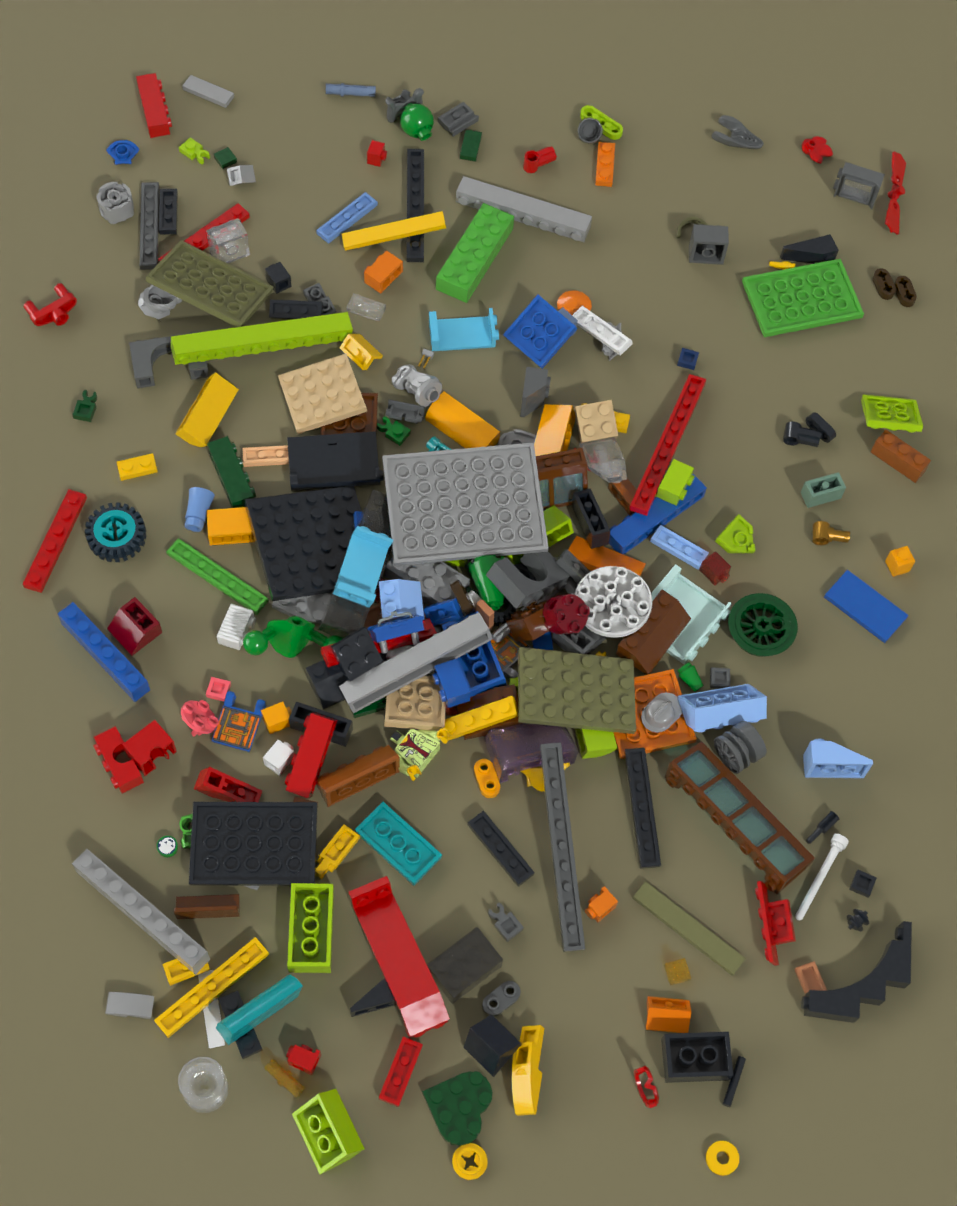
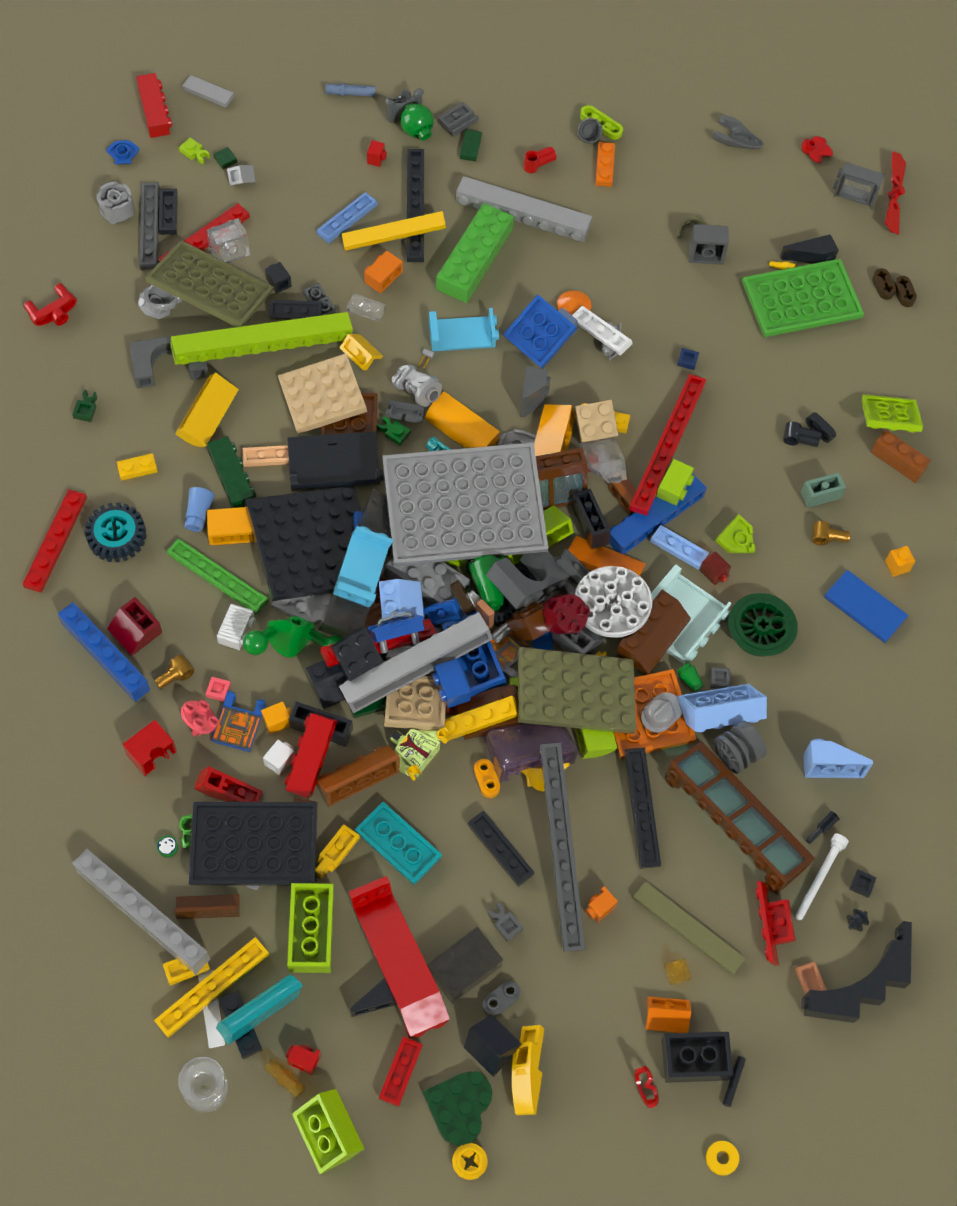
(125, 775): red arch -> none
(129, 1005): light grey slope -> none
(178, 669): none -> pearl gold pin

